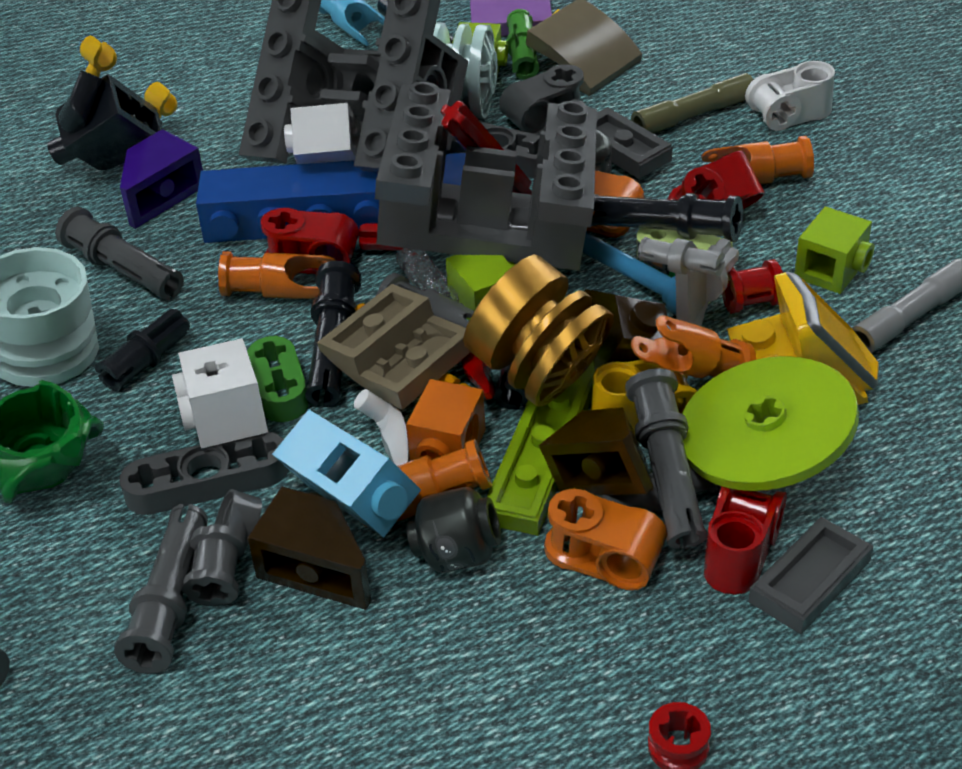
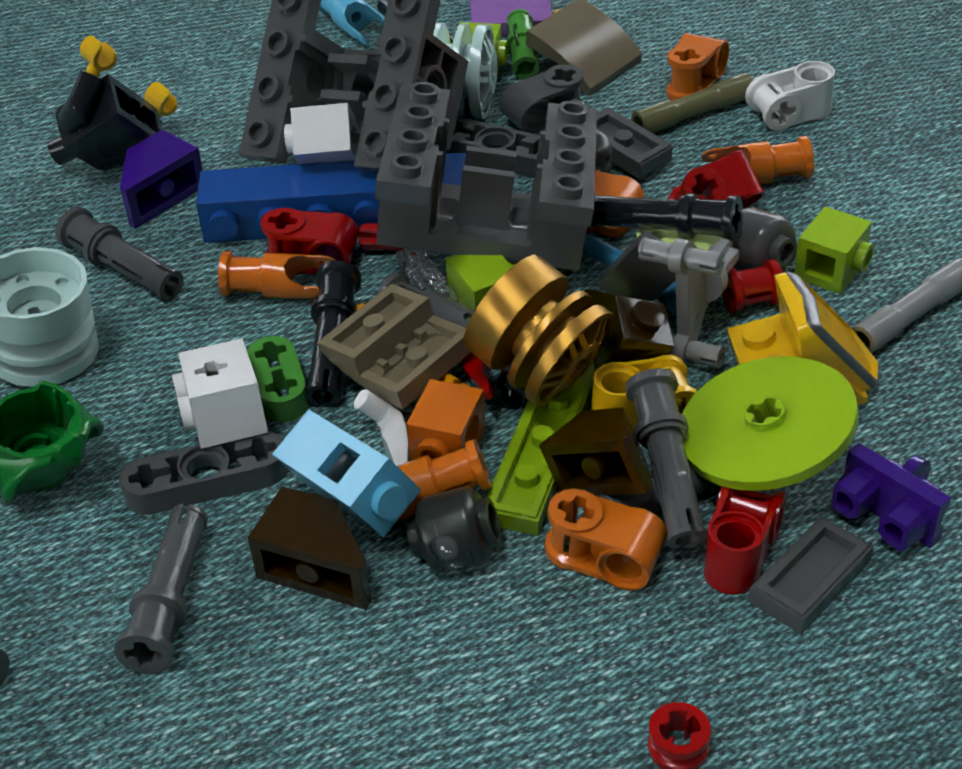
(142, 349): black axle -> none
(219, 548): dark grey connector -> none
(469, 131): red axle -> none
(635, 277): none -> dark grey tile
(691, 349): orange piece -> none
(696, 64): none -> orange piece
(765, 238): none -> dark grey head
(898, 494): none -> dark purple hips

